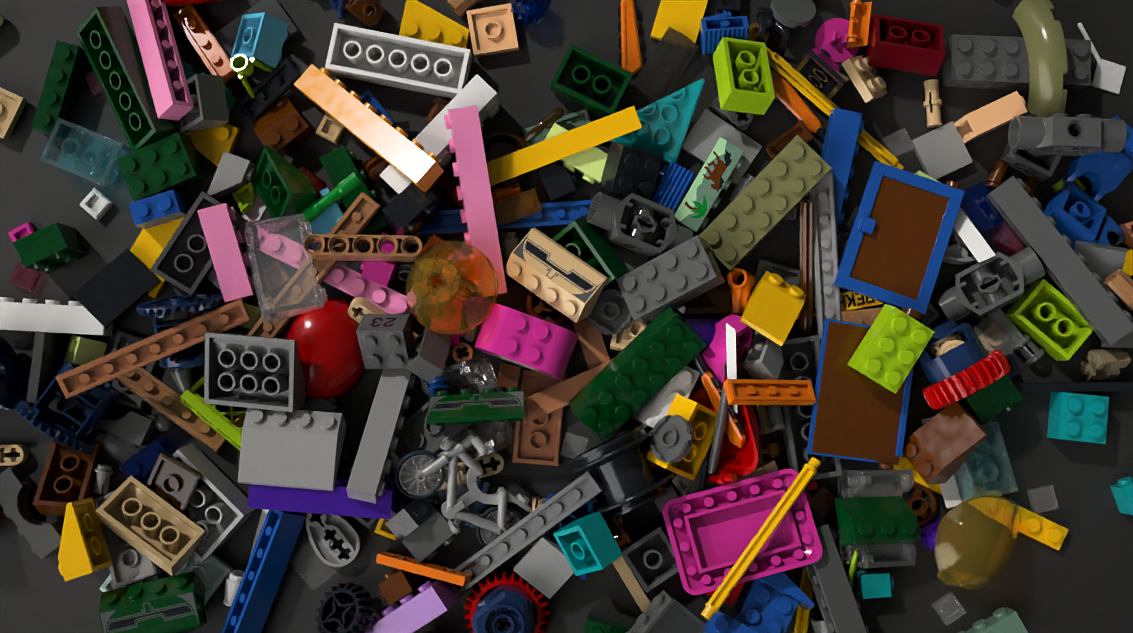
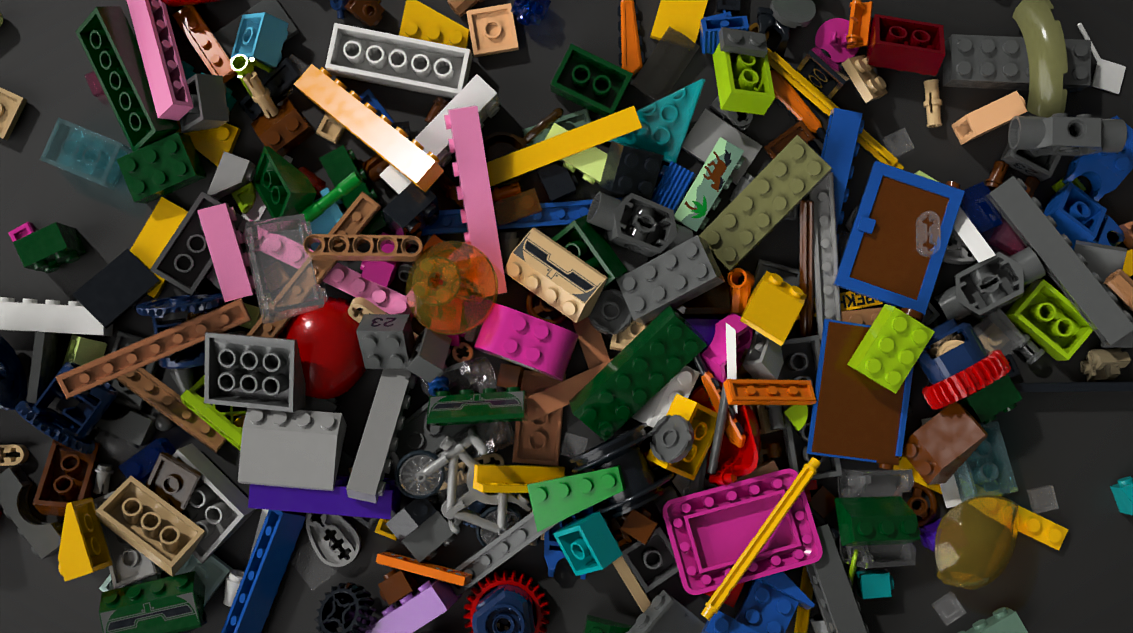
(25, 277): clear pink tile -> none
(60, 87): dark green brick -> none
(96, 204): white tile -> none
(158, 209): blue brick -> none
(260, 94): none -> tan pin
(512, 477): none -> yellow fence
(544, 567): light grey tile -> none
(567, 495): none -> green wing
(639, 524): none -> reddish brown brick
(743, 42): none -> dark grey plate
(797, 415): none -> lime tile
(934, 234): none -> clear beam
(941, 151): light grey tile -> none
(1078, 417): teal brick -> none

